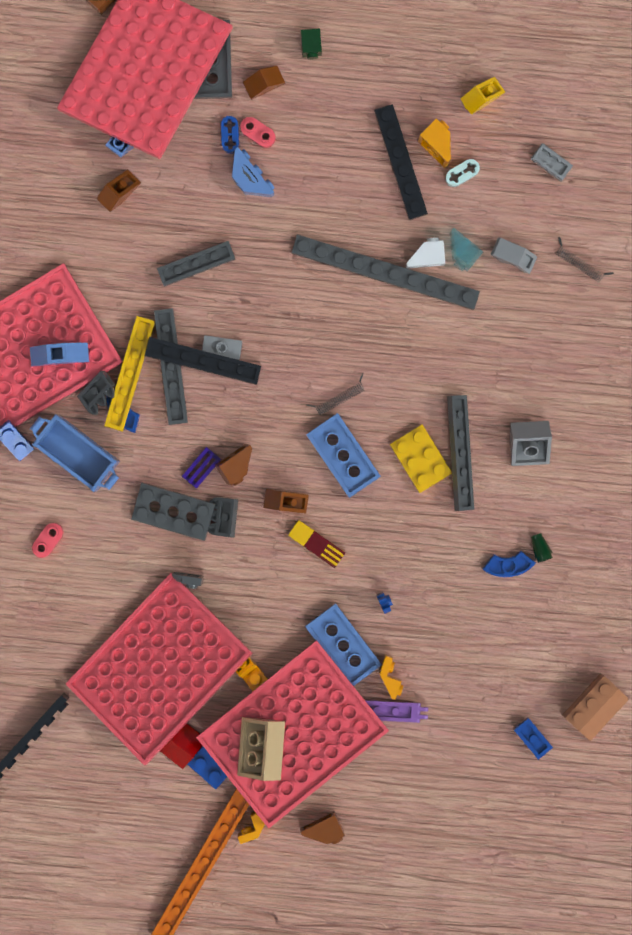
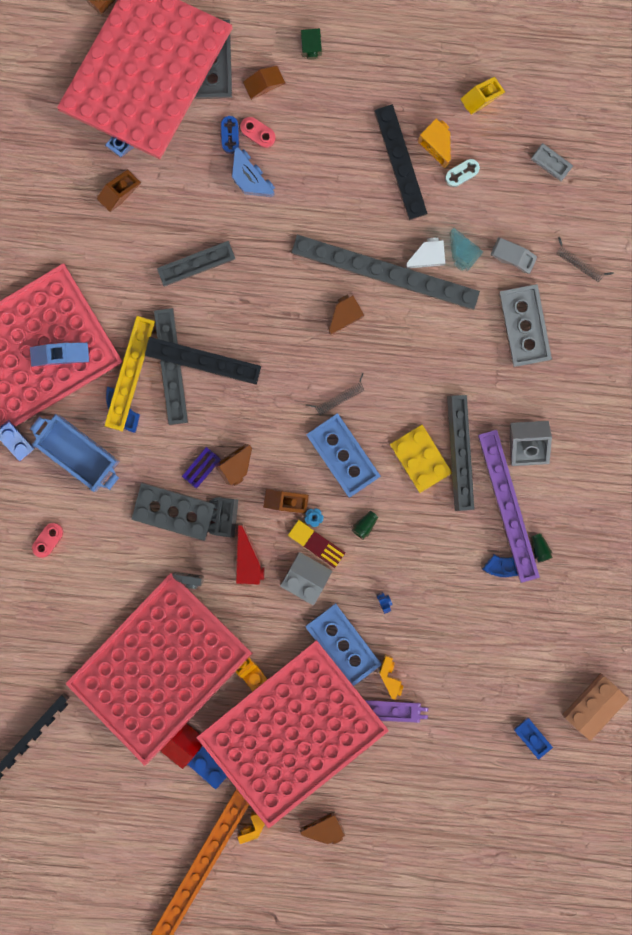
(96, 391): dark grey plate -> none
(222, 346): light grey plate -> none
(248, 563): none -> red slope
(261, 749): tan slope -> none
(306, 578): none -> light grey slope
(314, 522): none -> dark azure plate
(345, 313): none -> dark orange slope
(365, 525): none -> dark green cone
(508, 506): none -> medium lavender plate
(513, 319): none -> light grey plate

